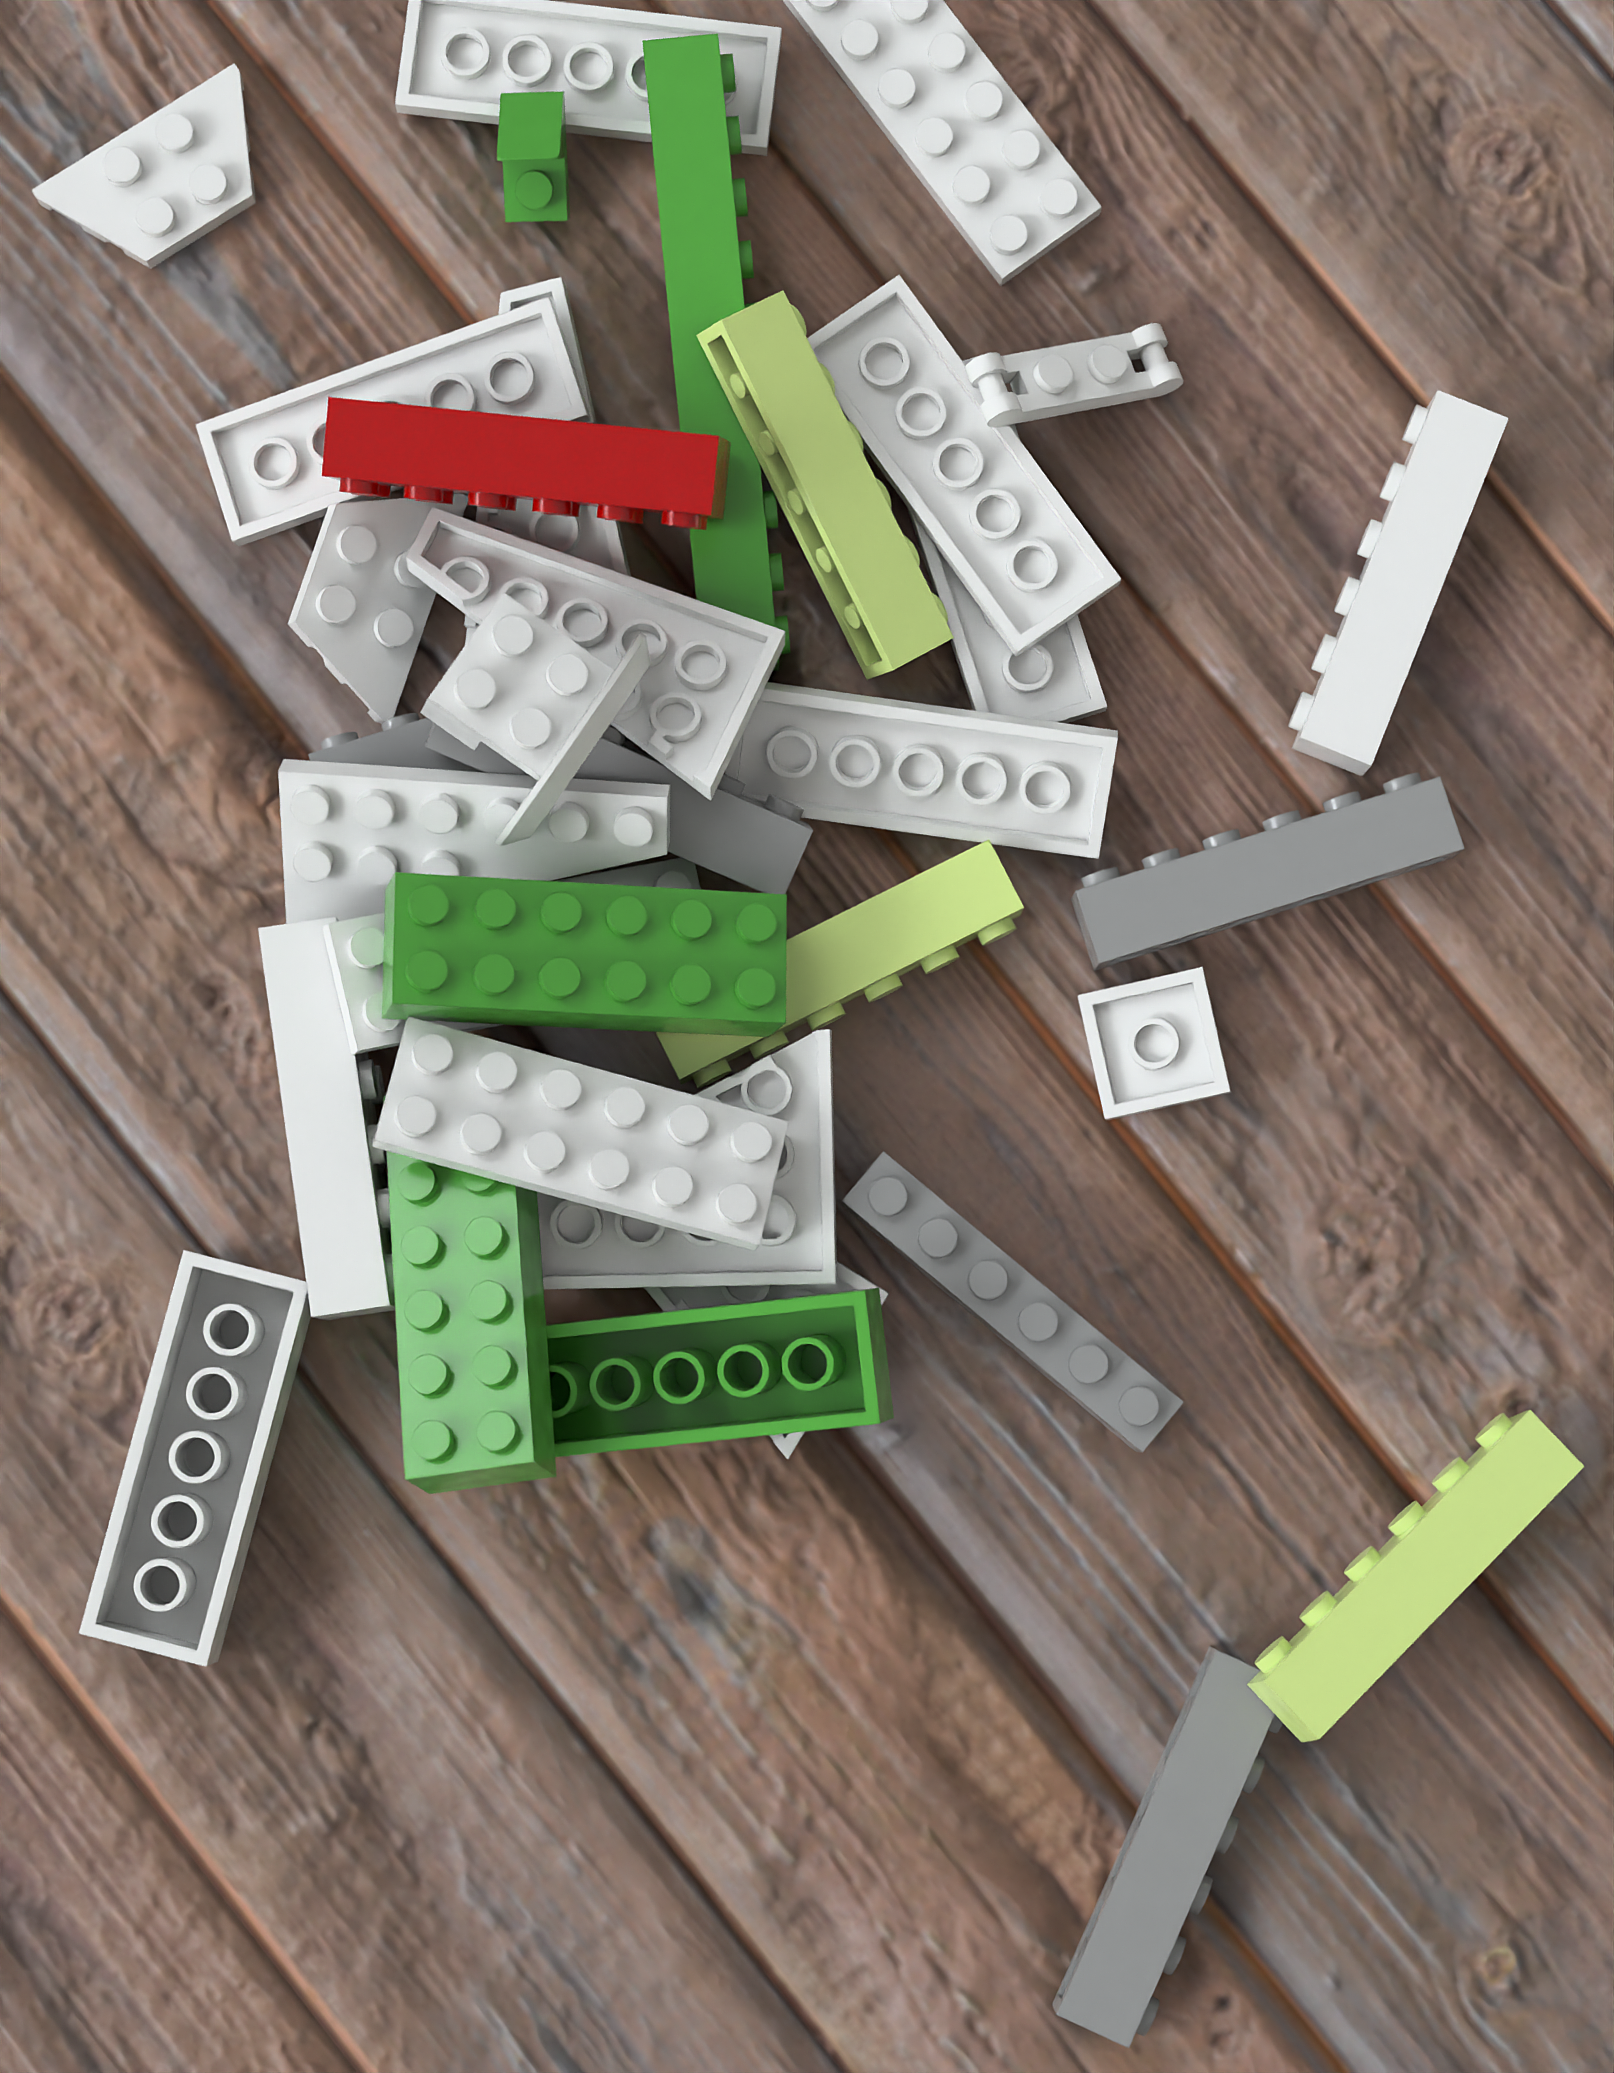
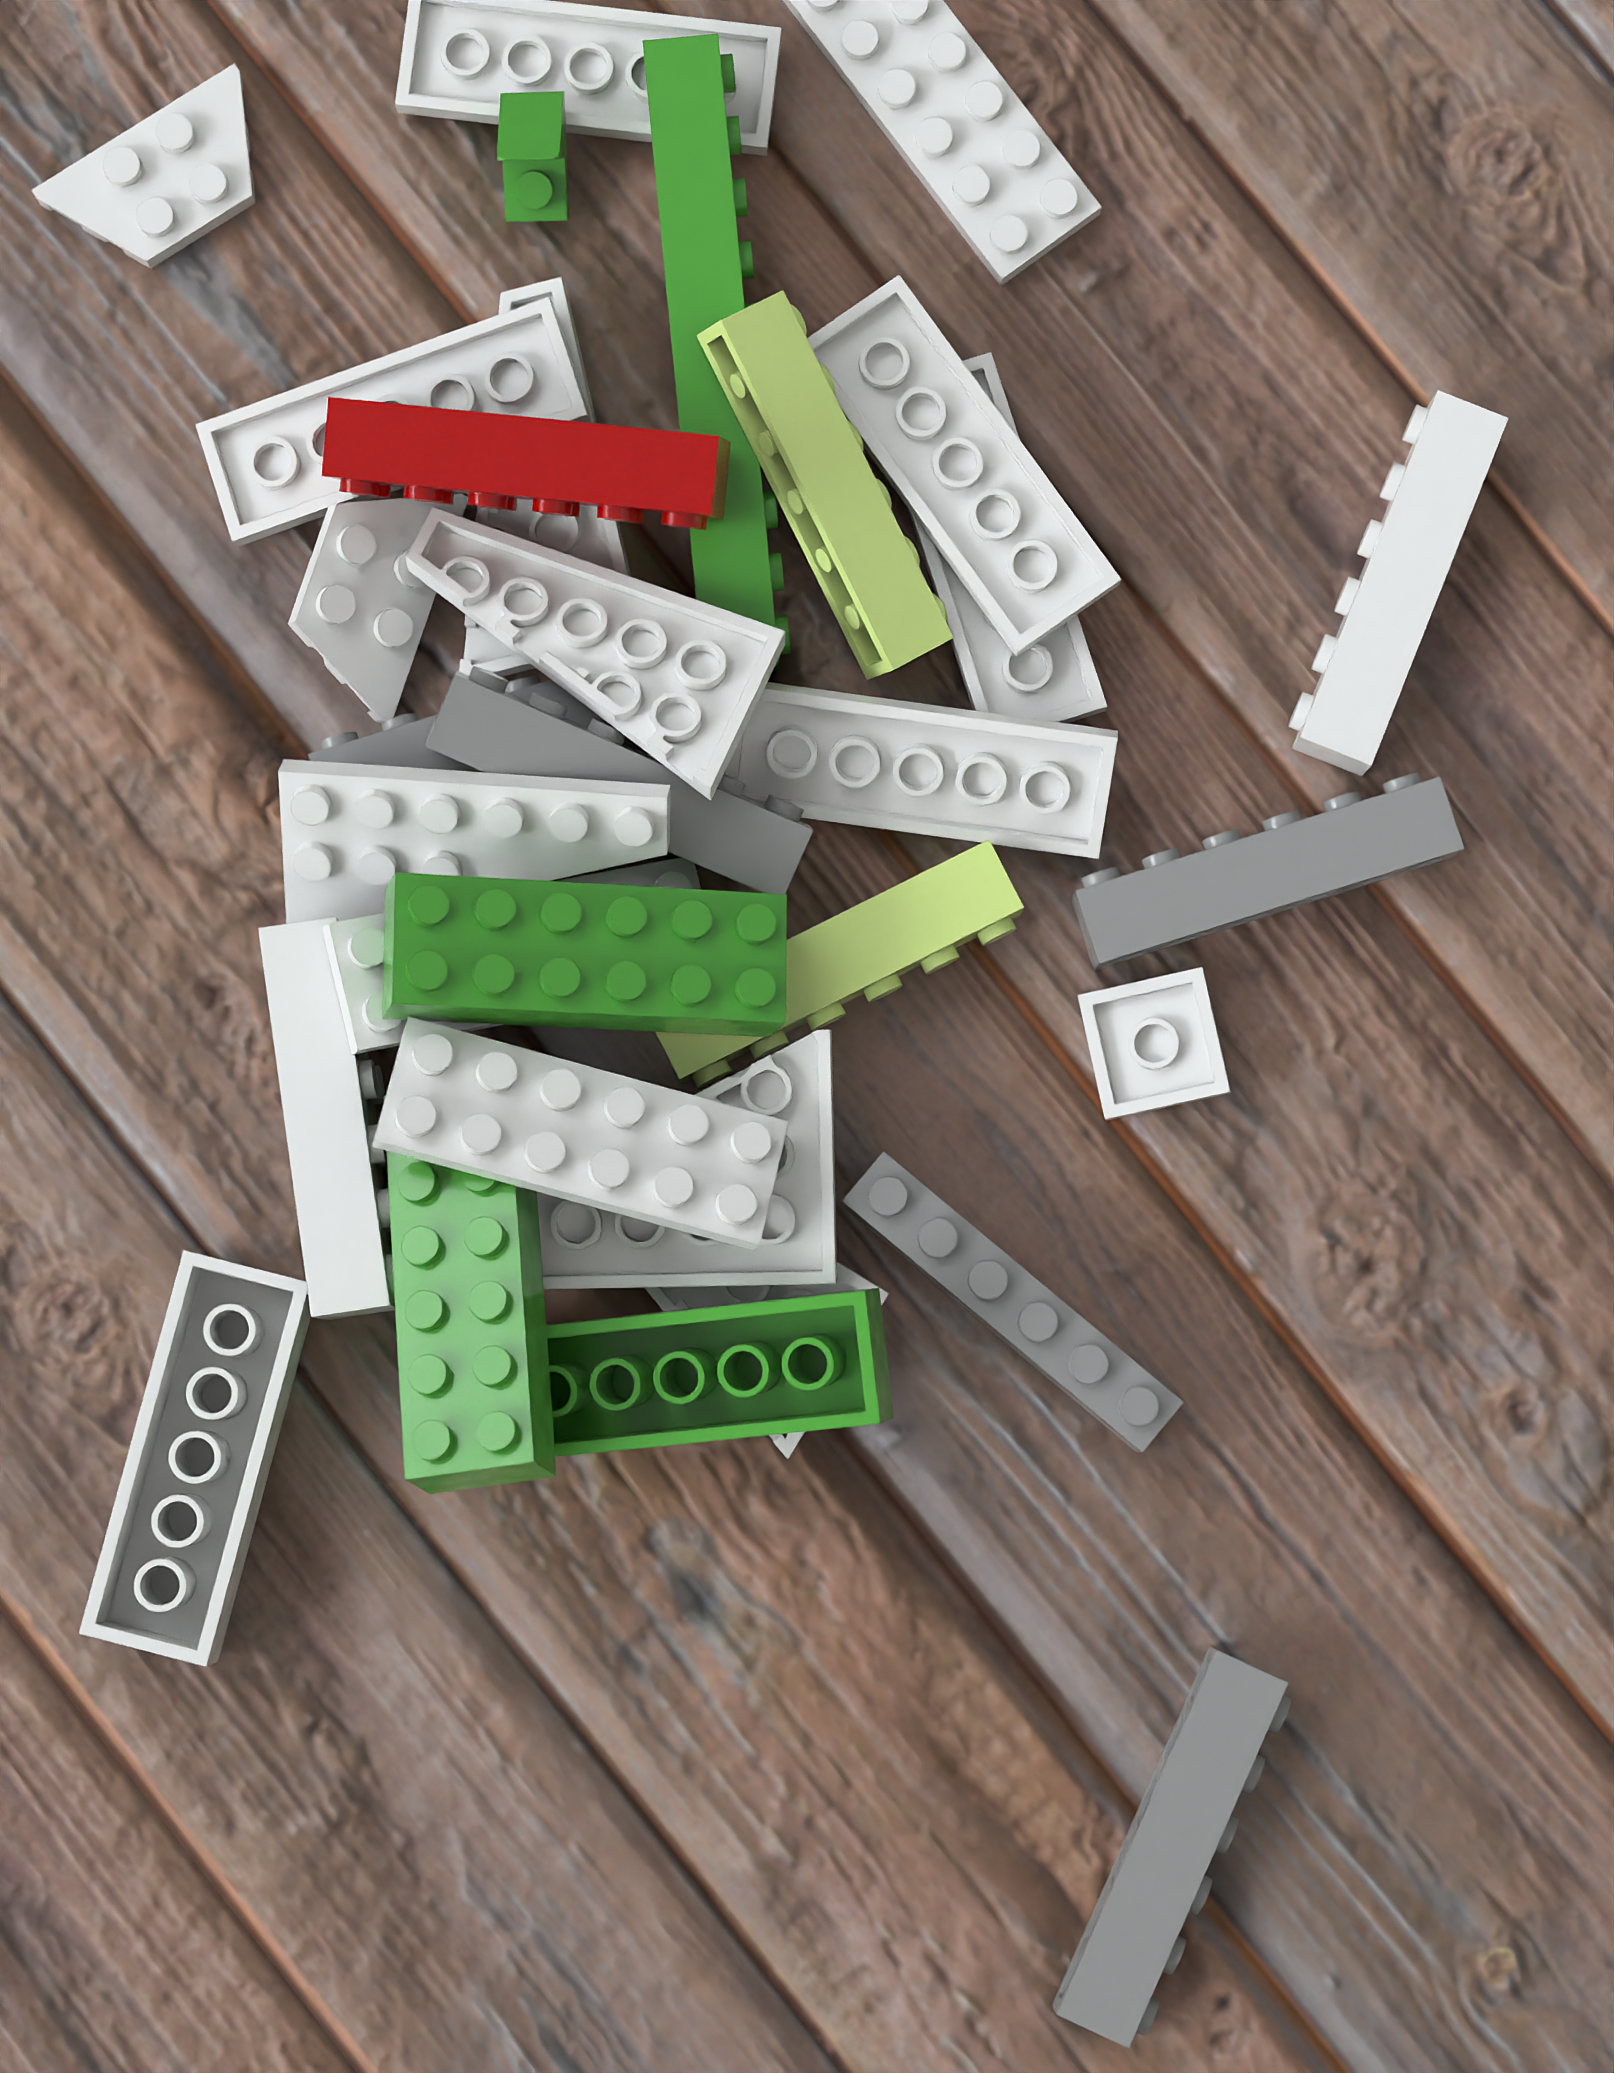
(532, 701): white piece -> none
(1073, 376): white plate -> none
(1414, 1575): yellowish green brick -> none

